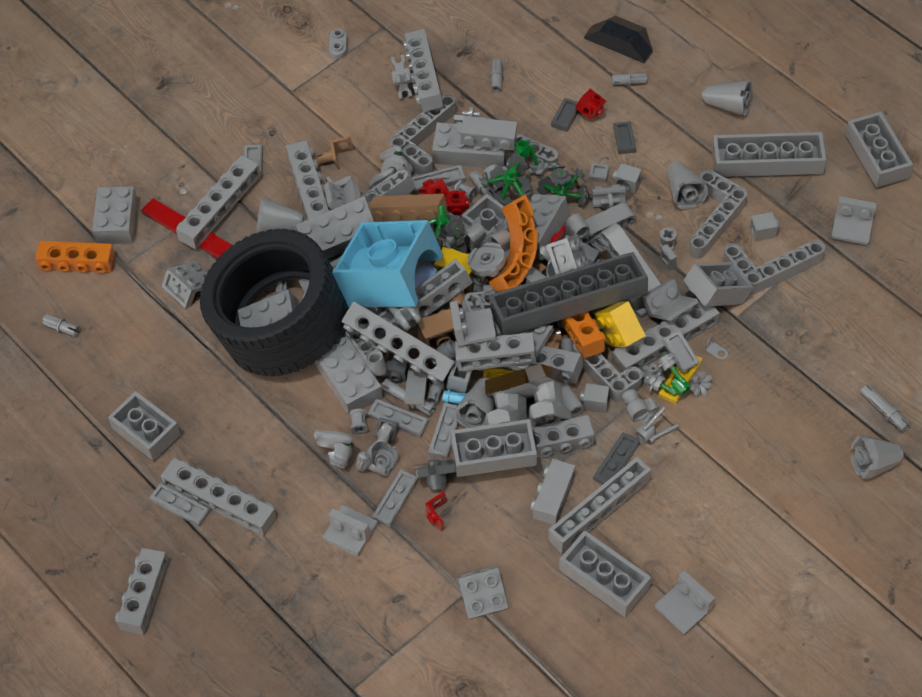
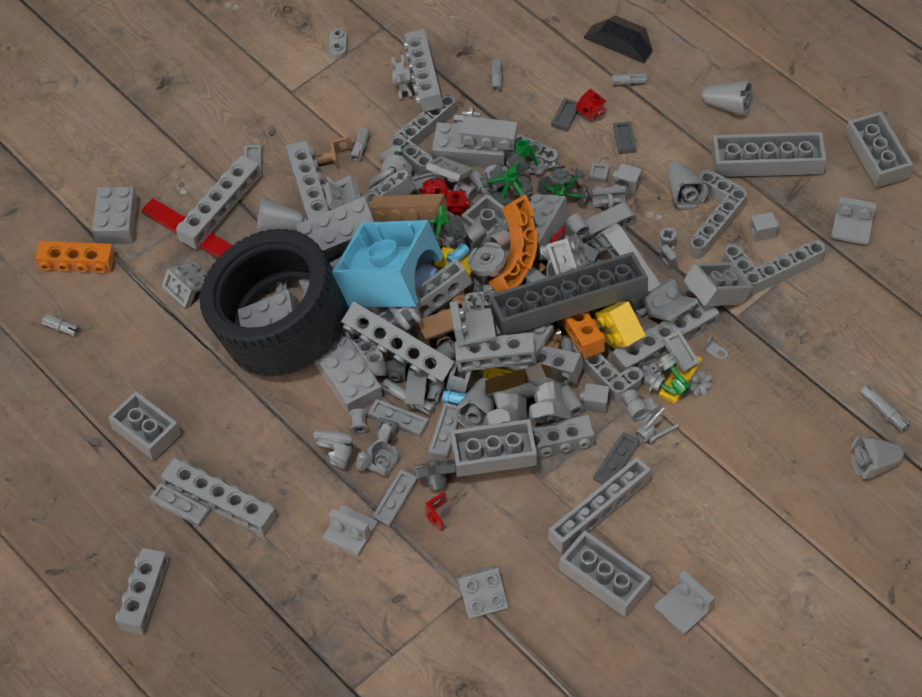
(360, 144): none -> light grey axle
(451, 169): none -> light grey plate
(458, 253): none -> medium azure pin
(553, 491): light grey brick -> none

